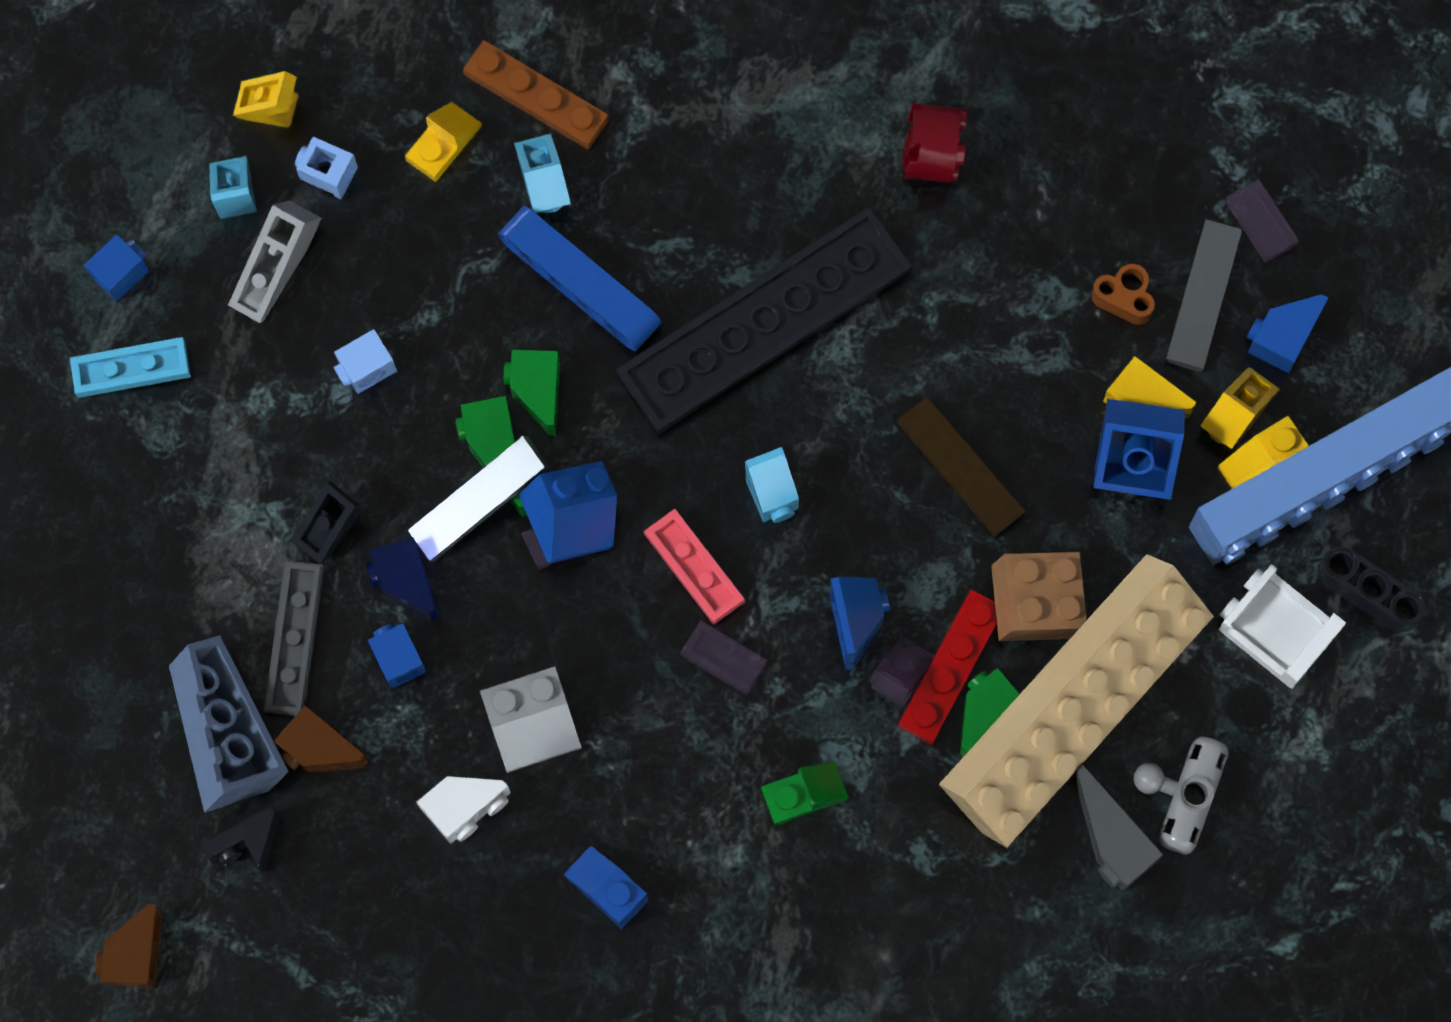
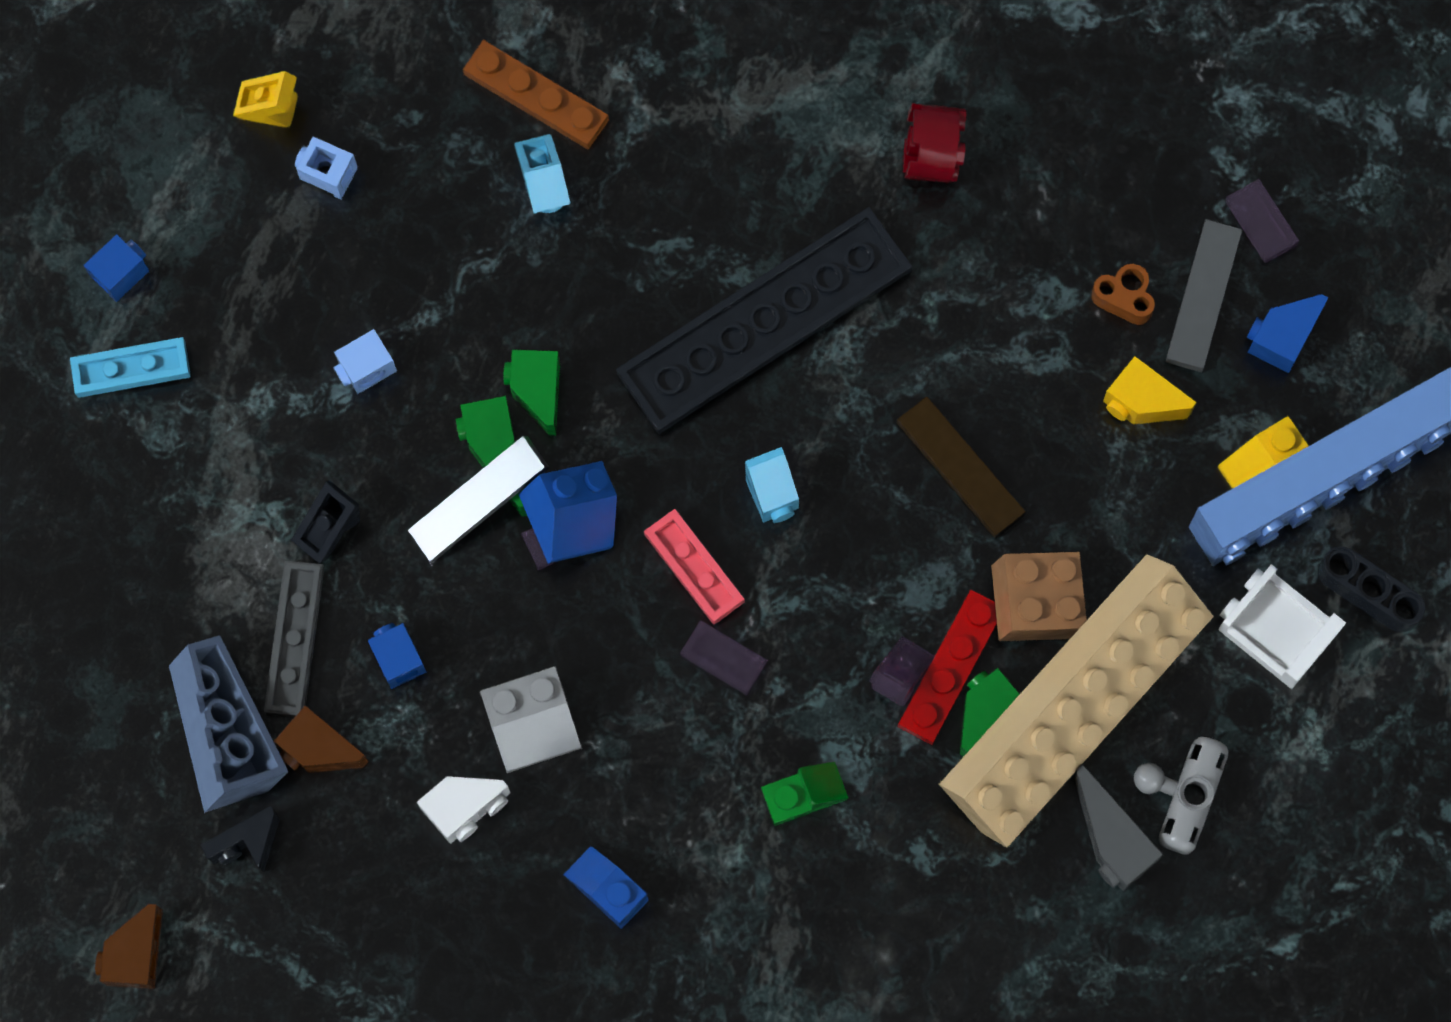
(232, 187): medium azure slope -> none
(274, 259): light grey slope -> none
(402, 576): clear blue slope -> none
(444, 139): yellow slope -> none
(579, 278): blue beam -> none
(857, 613): blue slope -> none
(1139, 449): blue brick -> none
(1239, 408): yellow slope -> none

